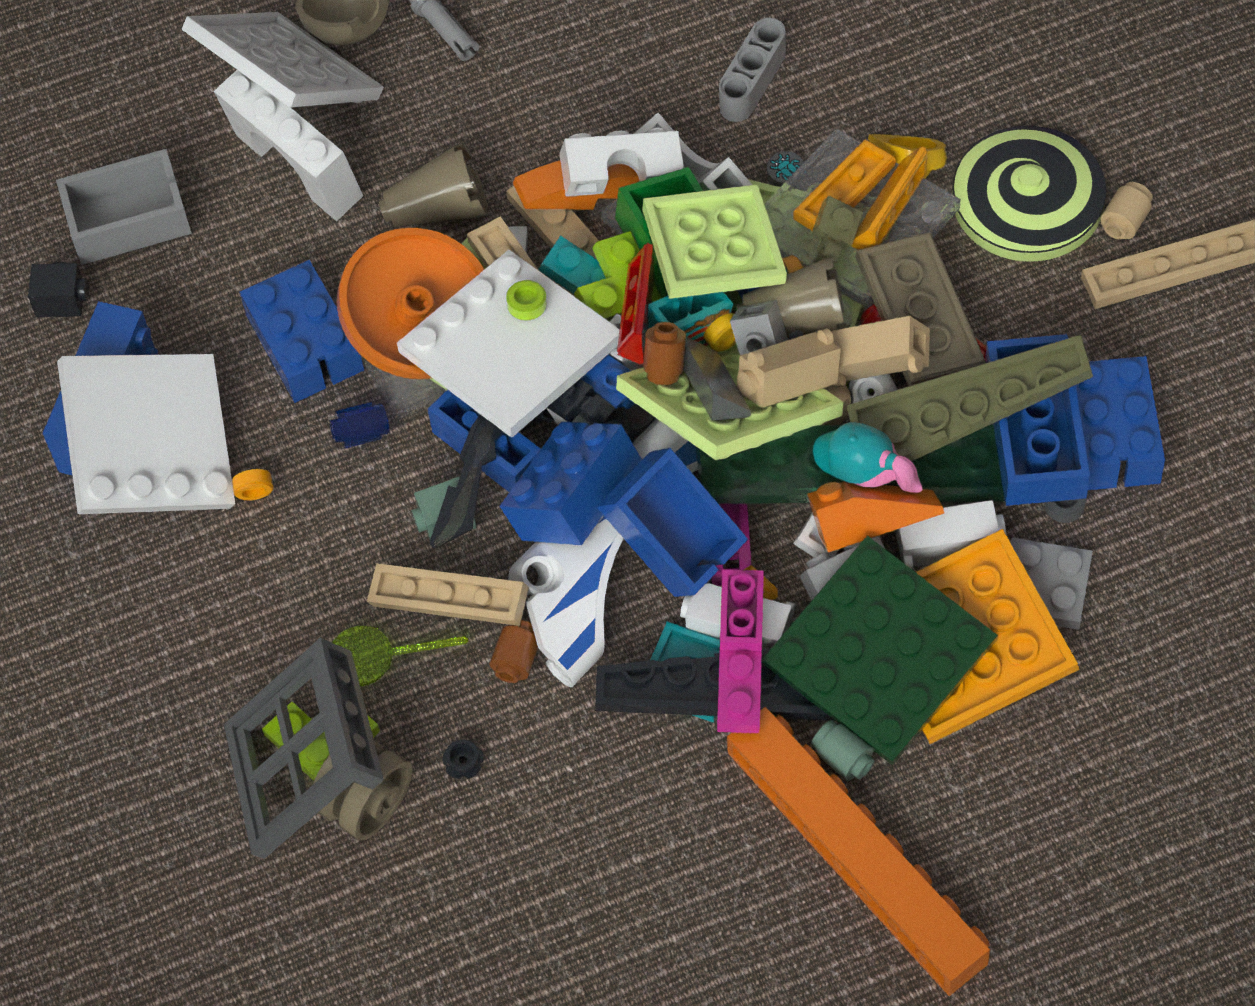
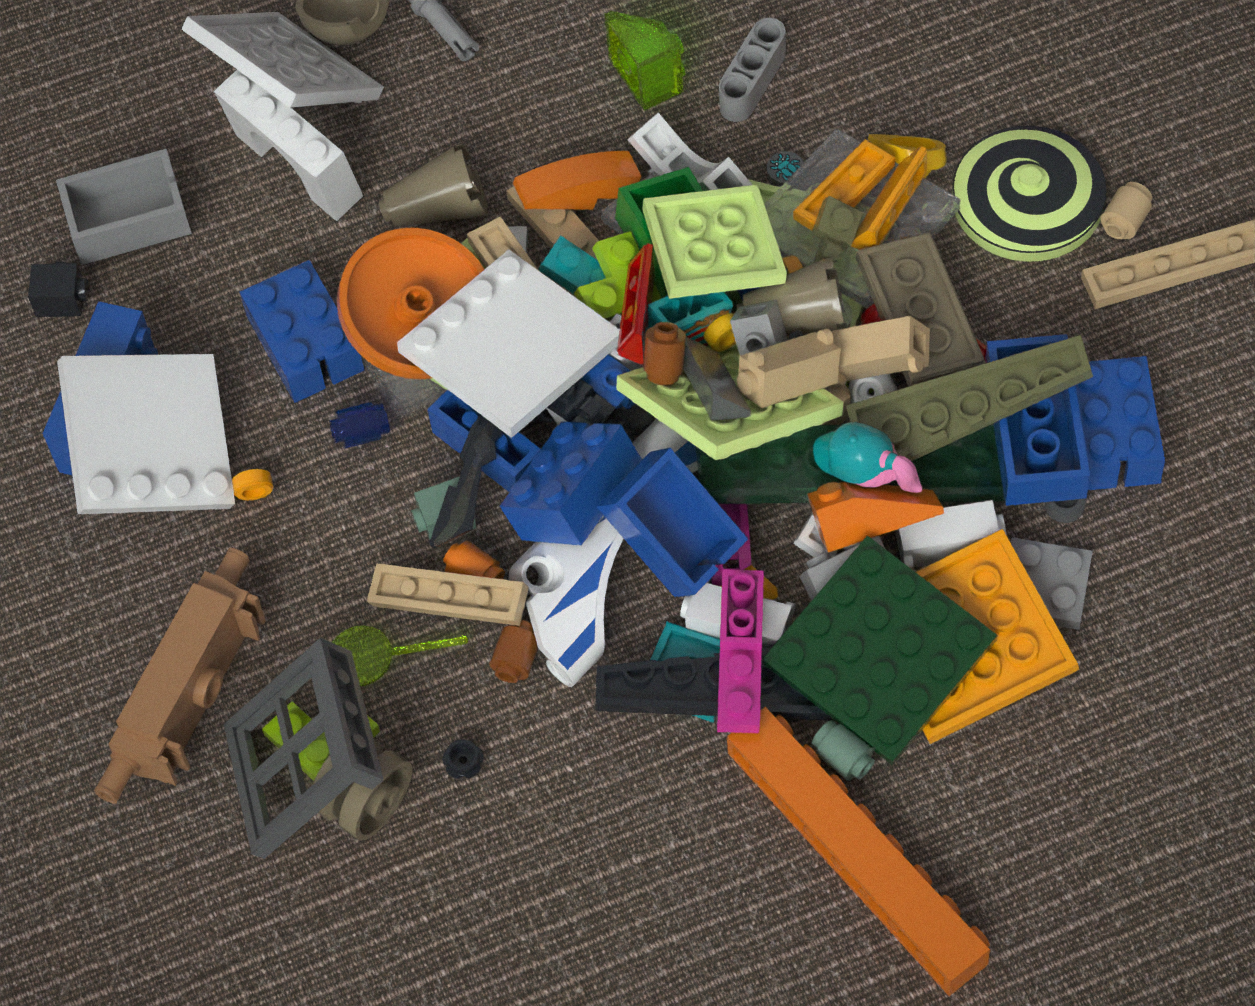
(182, 678): none -> medium nougat brick
(471, 560): none -> orange brick
(526, 300): lime tile -> none
(587, 158): white arch -> none
(645, 57): none -> clear neon green slope

